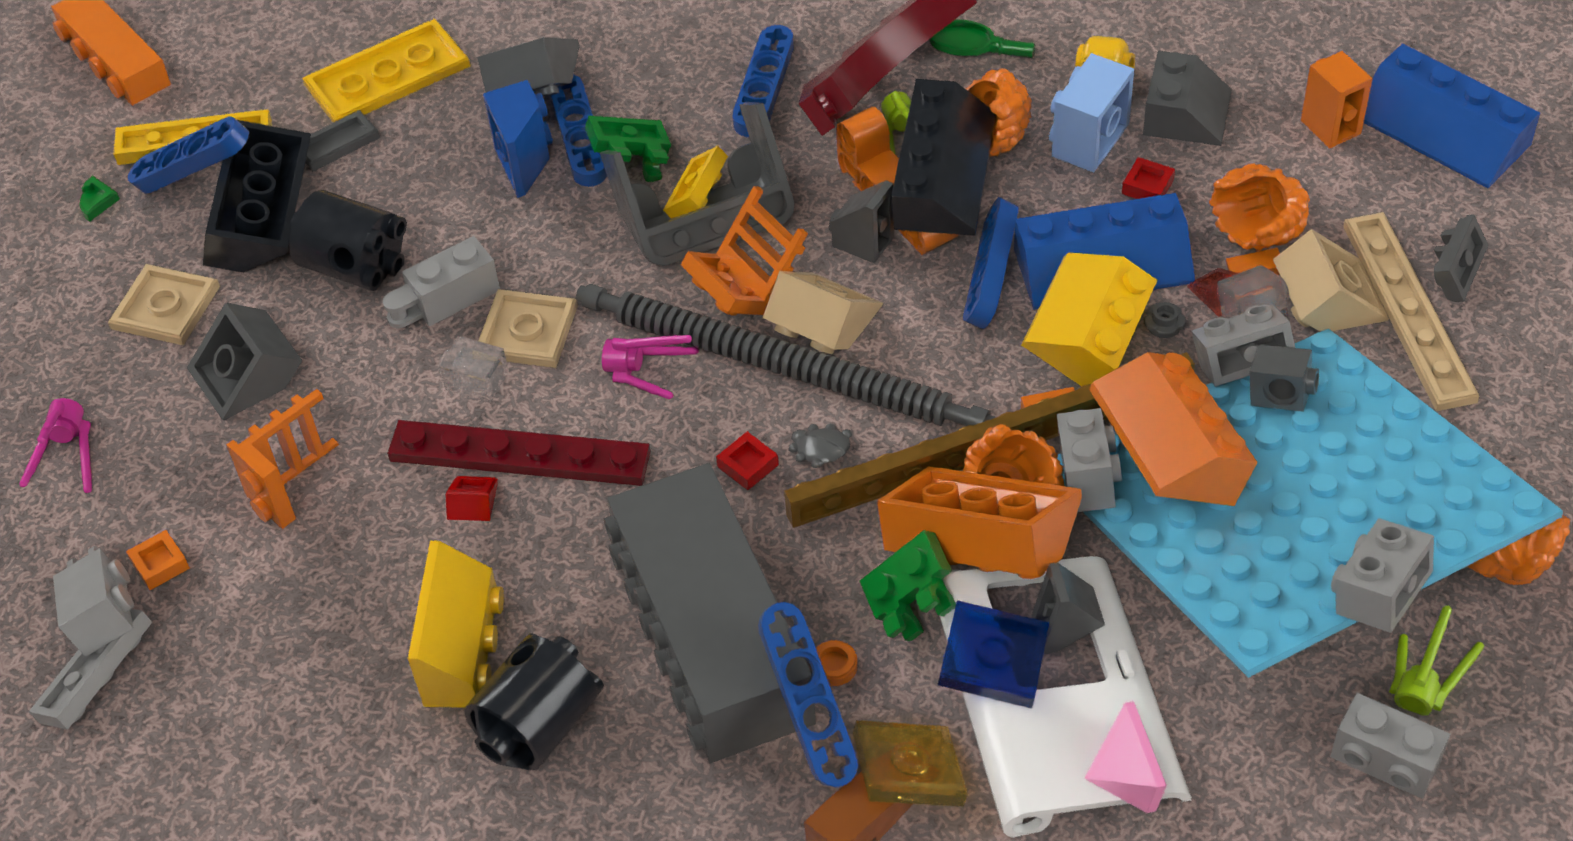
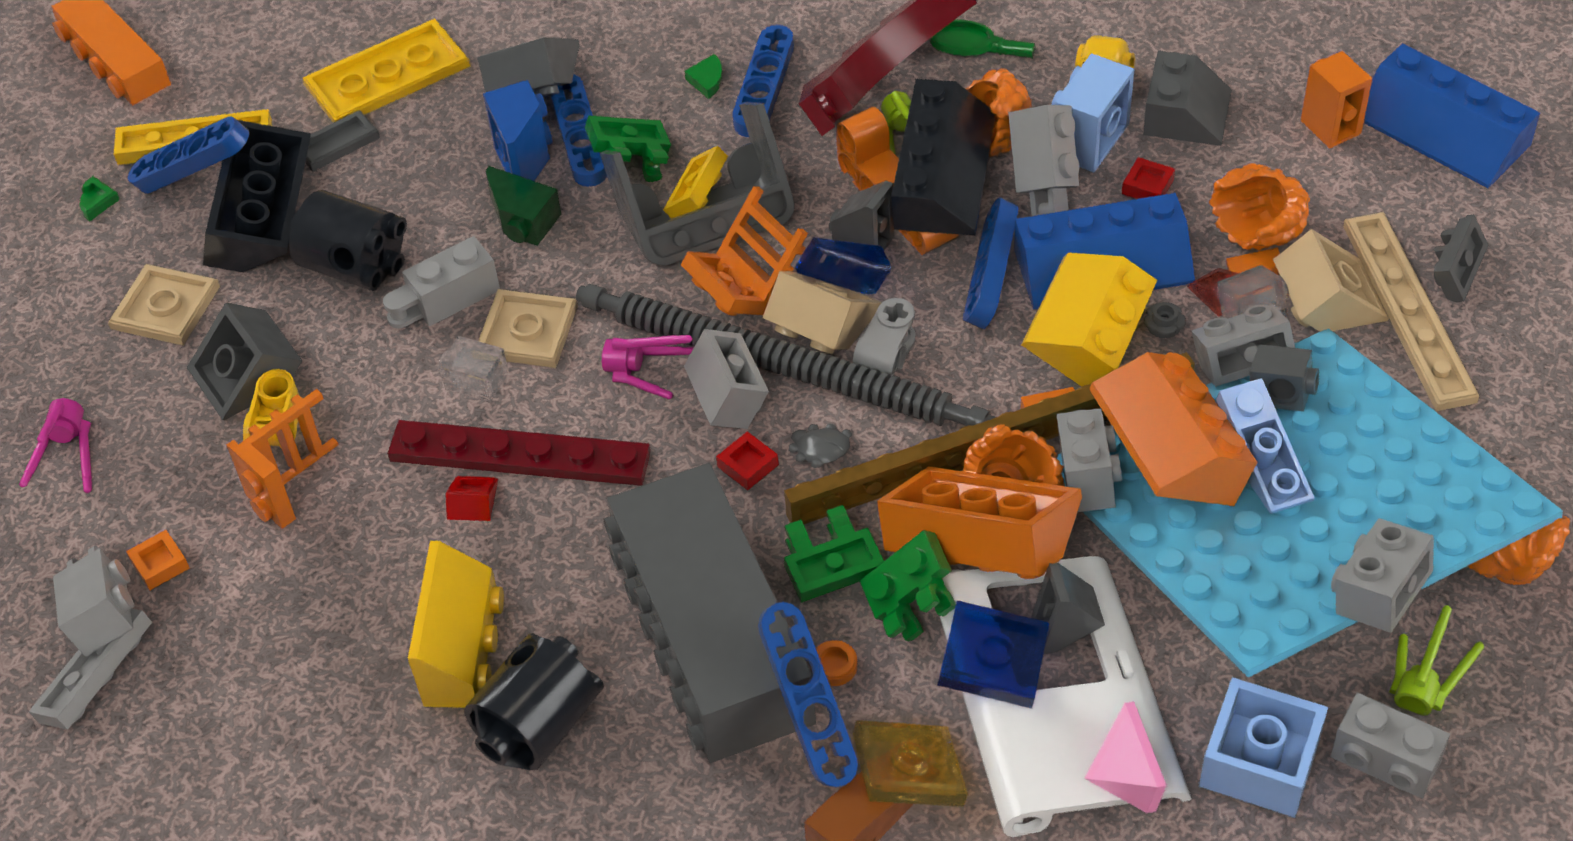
(272, 392): none -> yellow piece
(522, 205): none -> dark green slope
(705, 76): none -> green tile
(726, 379): none -> light grey brick
(832, 563): none -> green plate
(865, 277): none -> clear blue slope
(887, 337): none -> light grey piece
(1044, 156): none -> light grey brick
(1263, 747): none -> light blue brick
(1278, 474): none -> light blue slope

